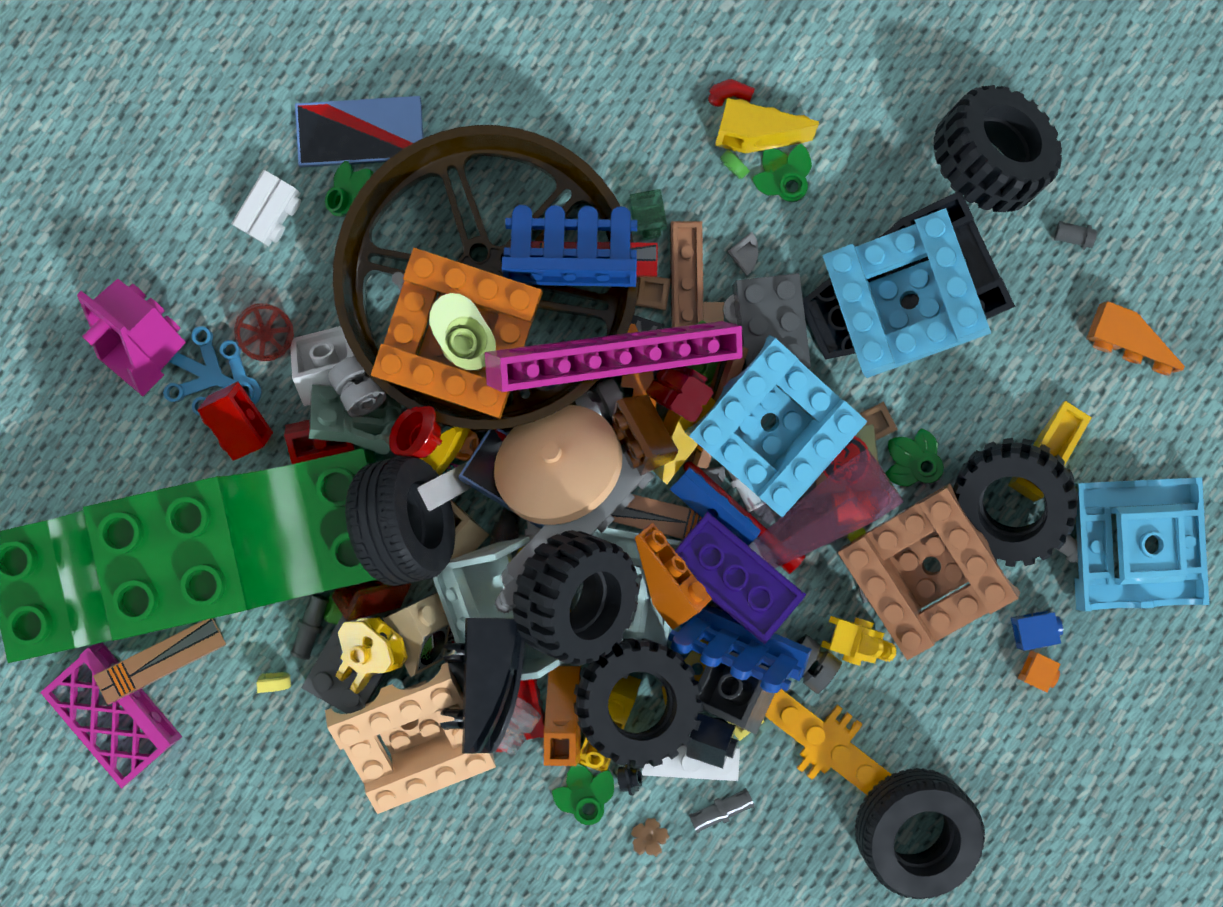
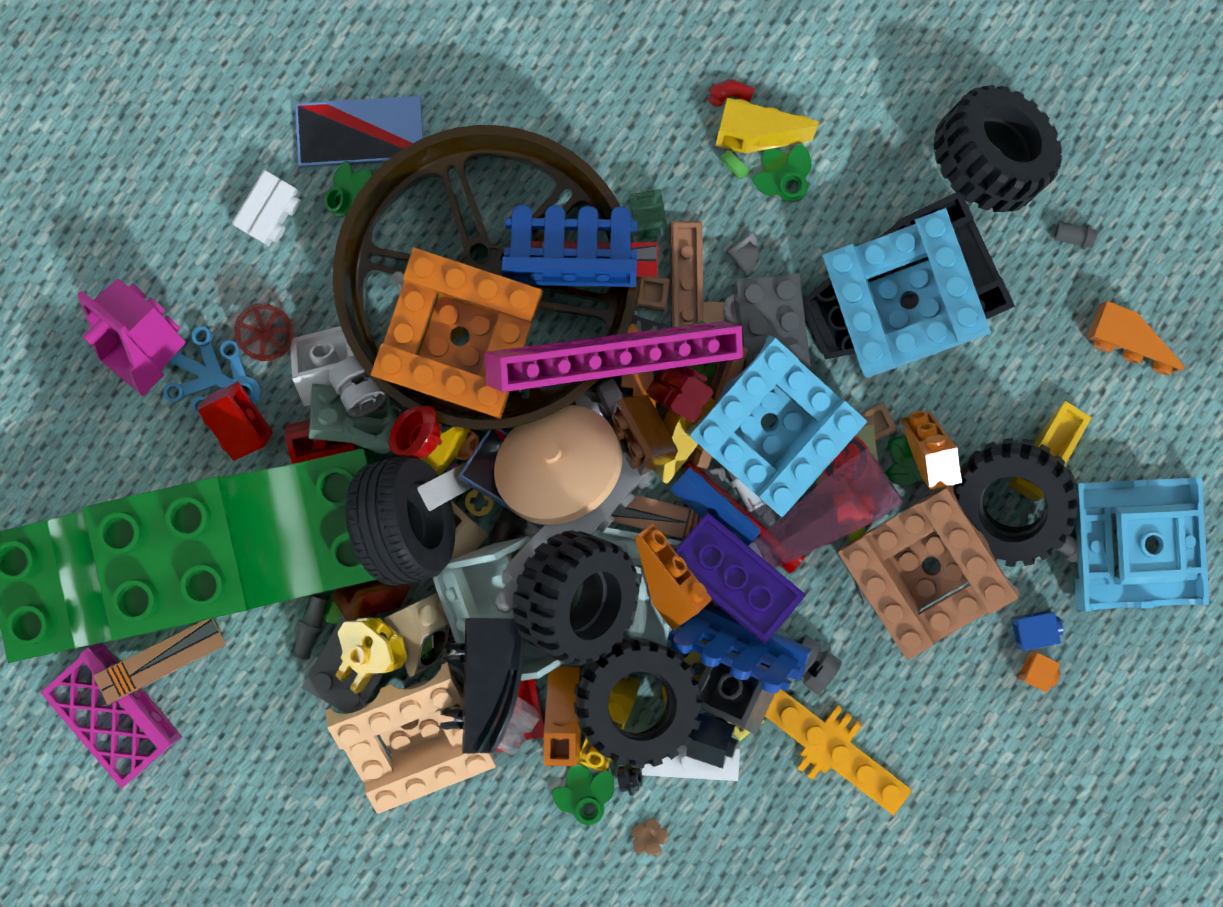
(273, 682): light yellow tile -> none
(461, 331): yellowish green piece -> none
(472, 507): none -> yellow bush
(721, 810): dark grey pin -> none
(859, 642): yellow hinge -> none
(932, 450): none -> orange slope
(941, 865): black tyre -> none

